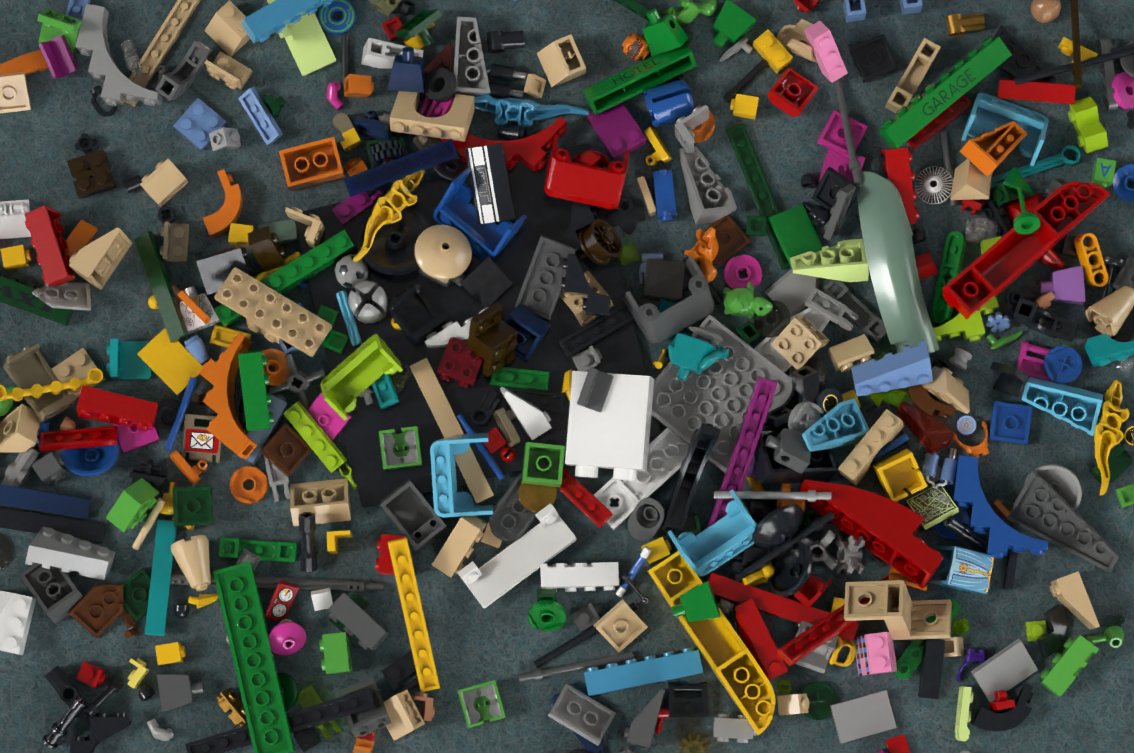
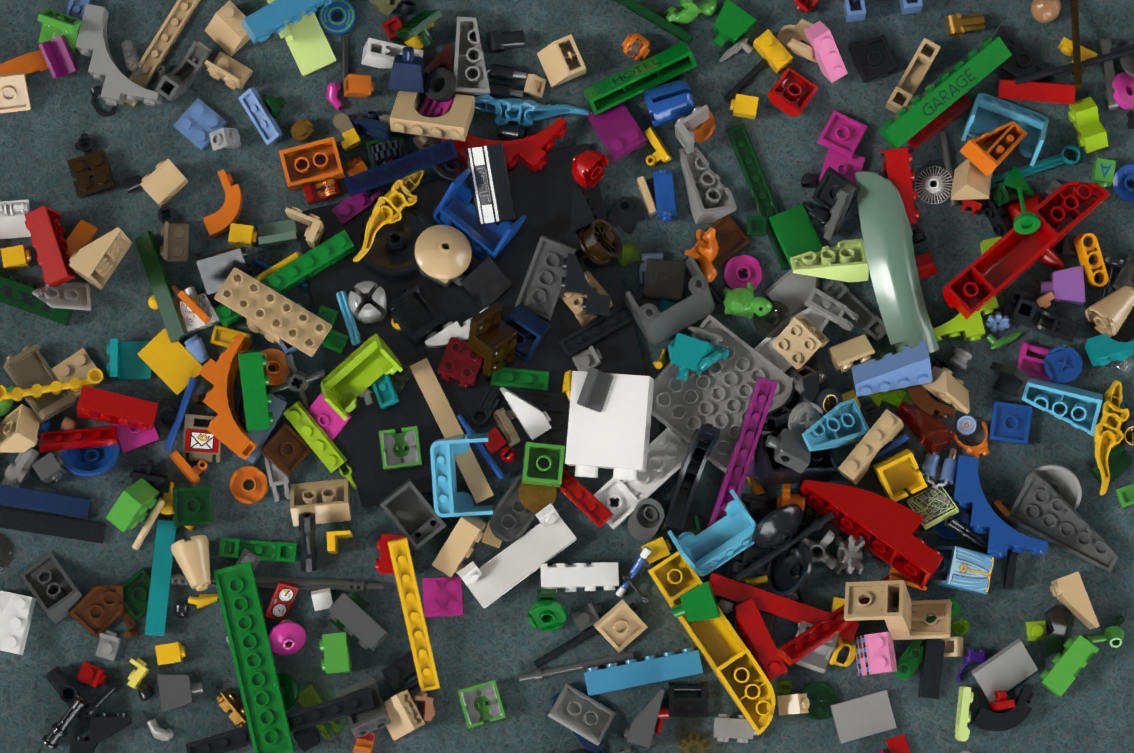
(69, 554): light grey wedge -> none
(108, 645): none -> light grey bracket
(267, 248): dark brown brick -> none
(302, 130): none -> pearl gold plate
(321, 191): none -> red leg
(349, 272): light grey piece -> none
(442, 596): none -> dark pink plate
(584, 182): red windscreen -> none
(663, 33): green torso -> none
(748, 332): dark green slope -> none
(765, 571): yellow bar -> none
(811, 495): light grey bar -> none
(811, 590): red panel -> none
(854, 164): dark grey bar -> none
(951, 259): green piece -> none
(980, 229): clear rock -> none

